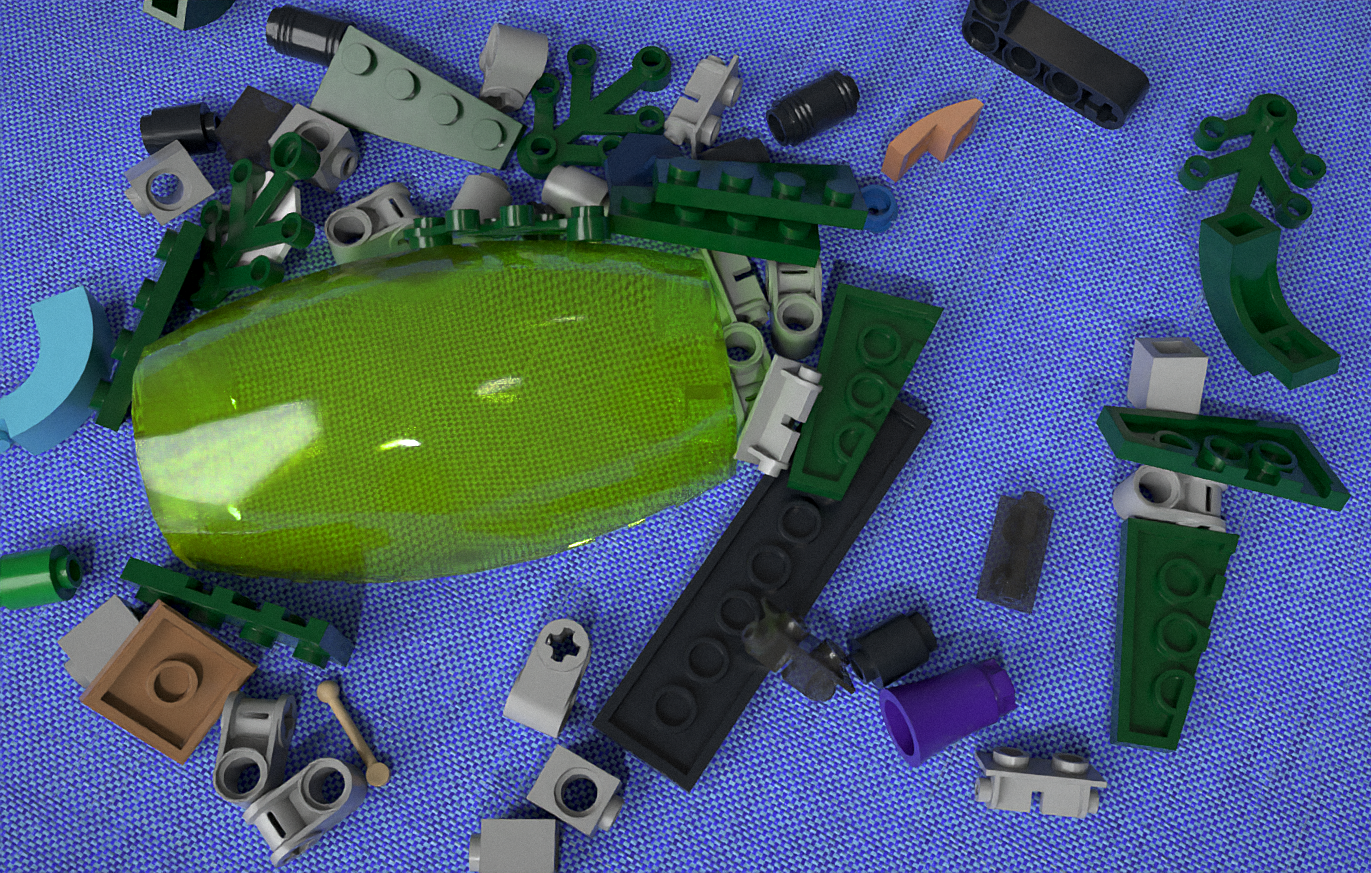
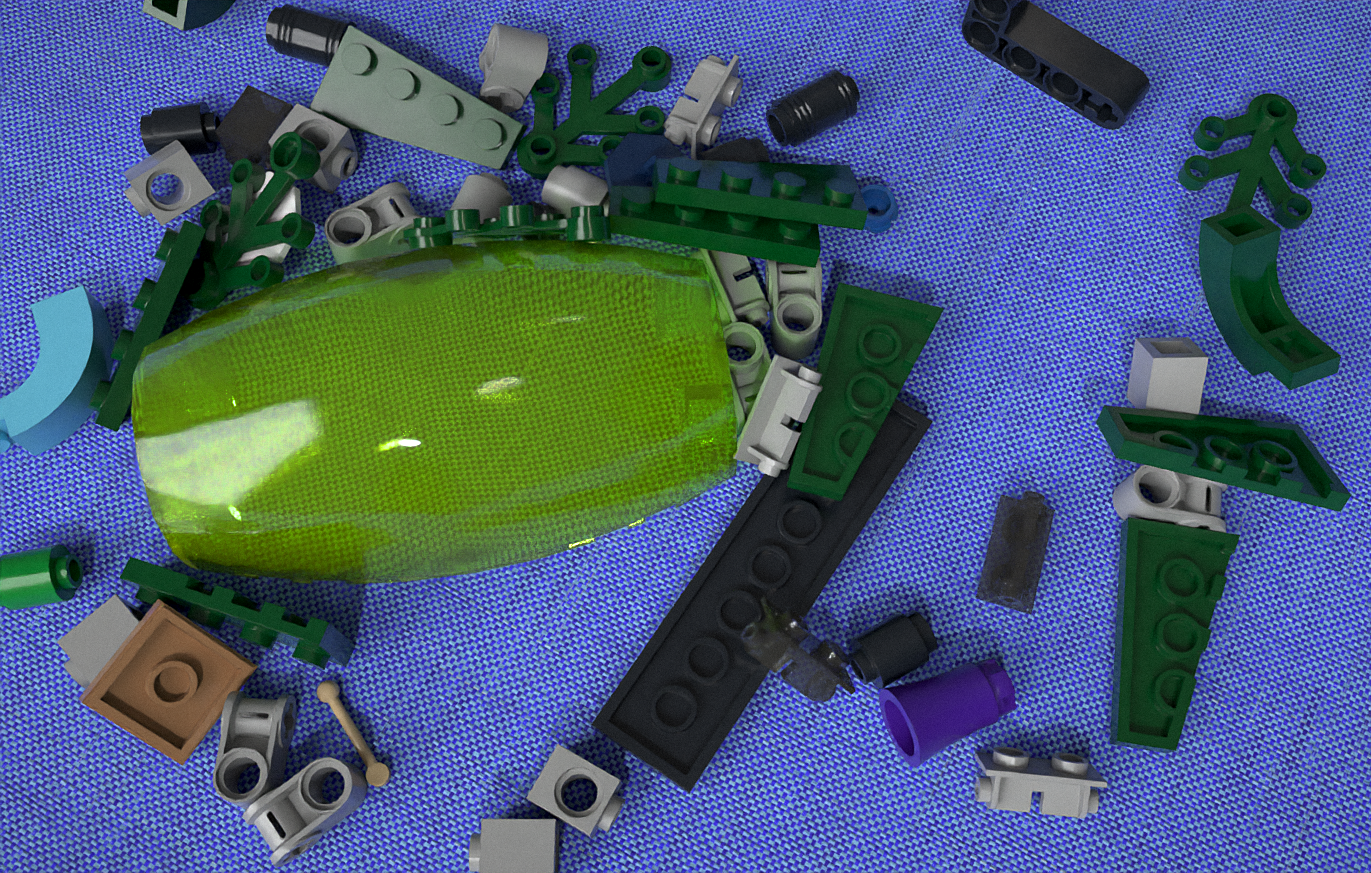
(549, 688): light grey piece -> none
(936, 133): nougat slope -> none

